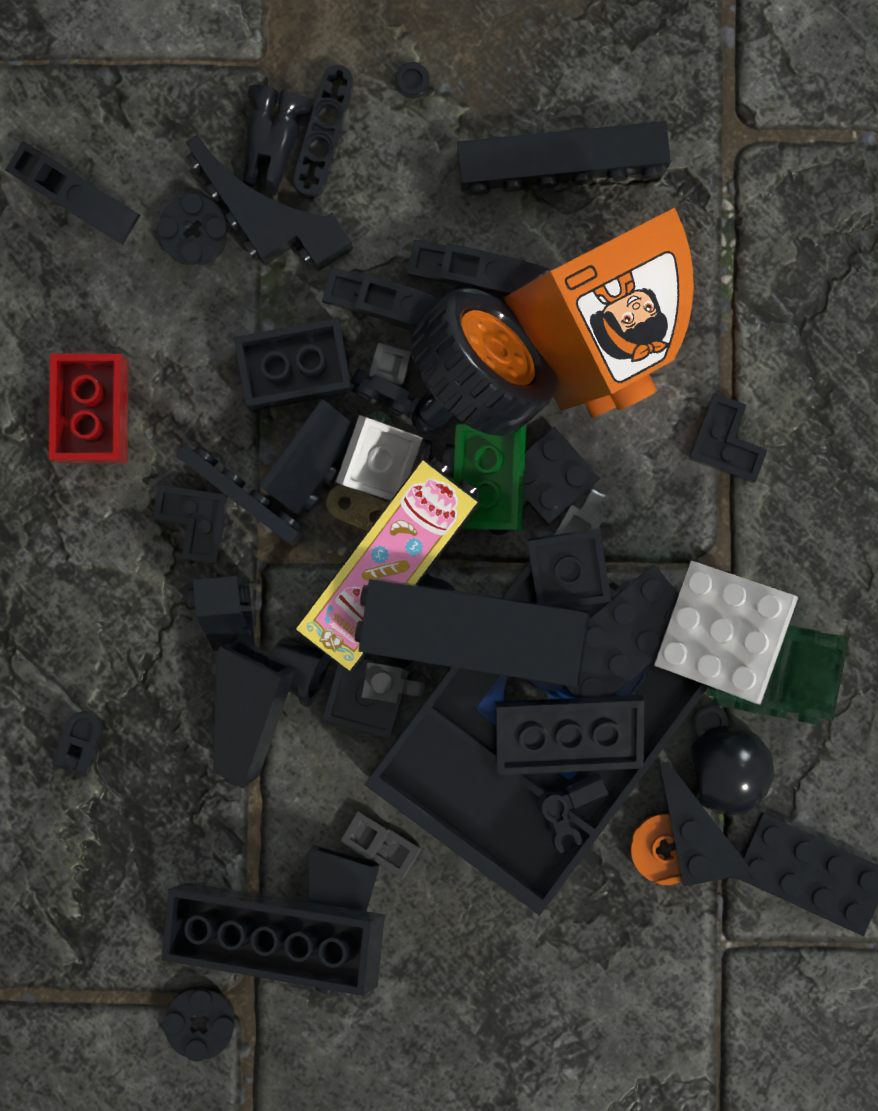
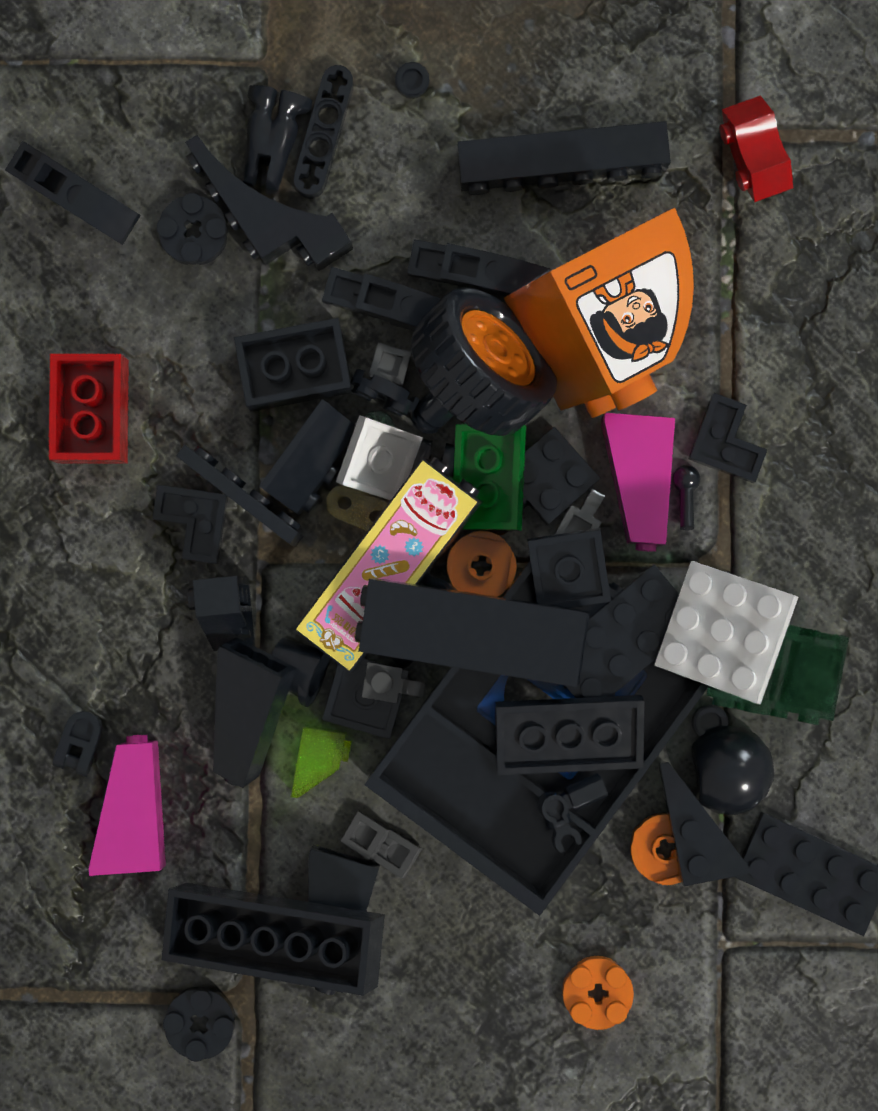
(131, 816): none -> dark pink slope
(318, 757): none -> clear neon green slope
(497, 554): none -> orange plate
(611, 1008): none -> orange plate
(641, 472): none -> dark pink slope
(686, 480): none -> black bar
(756, 148): none -> red brick

